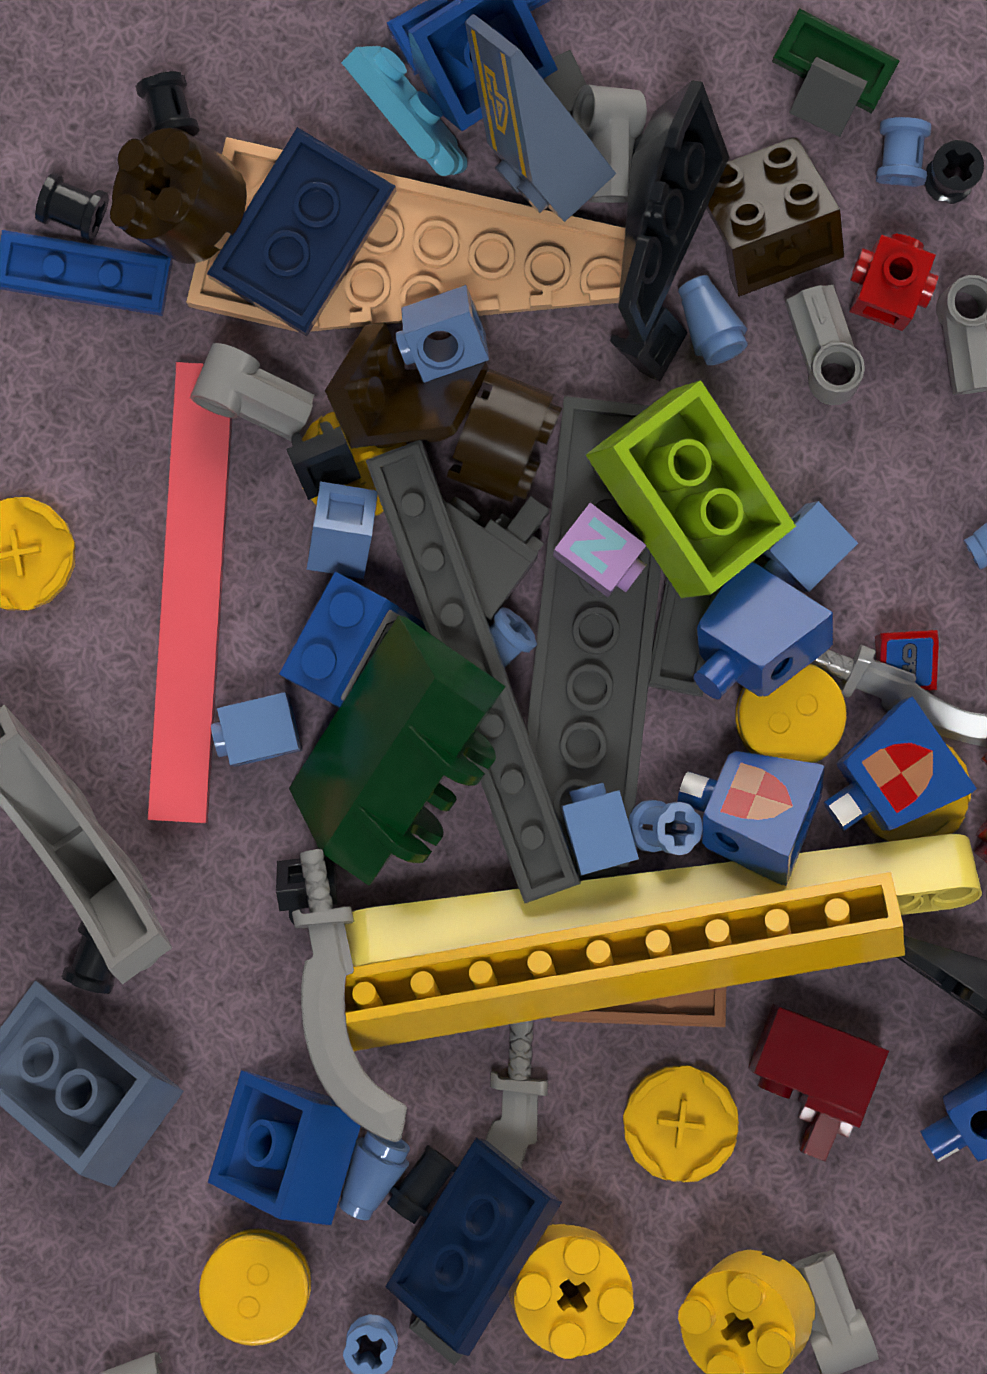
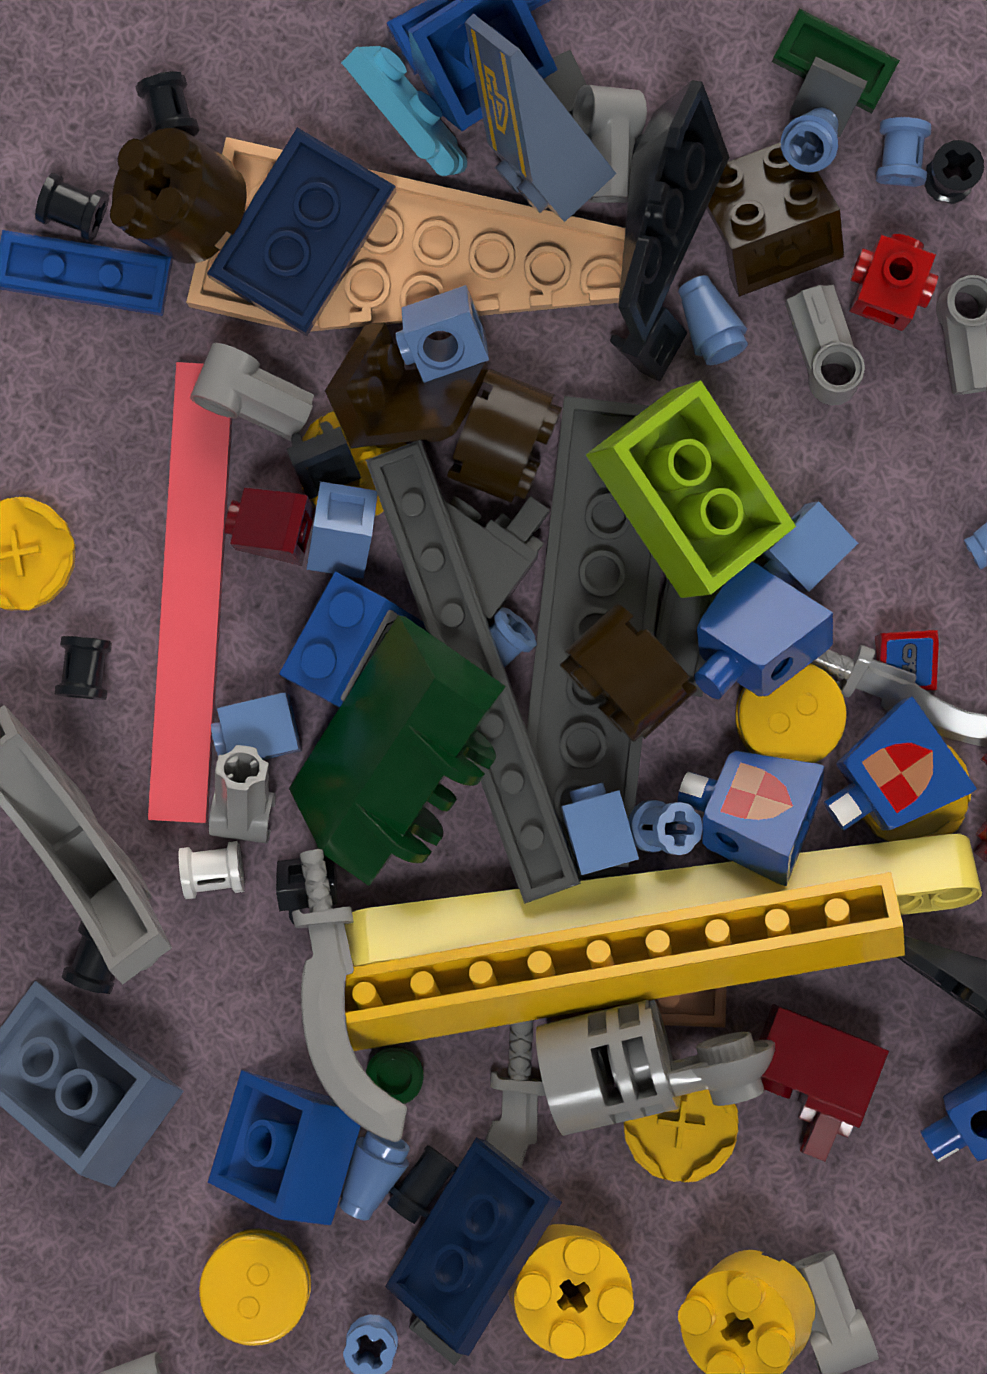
(83, 668): none -> black bush
(211, 870): none -> white bush
(241, 796): none -> light grey piece
(271, 524): none -> dark red slope
(397, 1073): none -> dark green tile
(601, 552): lavender brick -> none
(630, 672): none -> dark brown brick
(642, 1064): none -> light grey cylinder
(811, 140): none -> medium blue cone

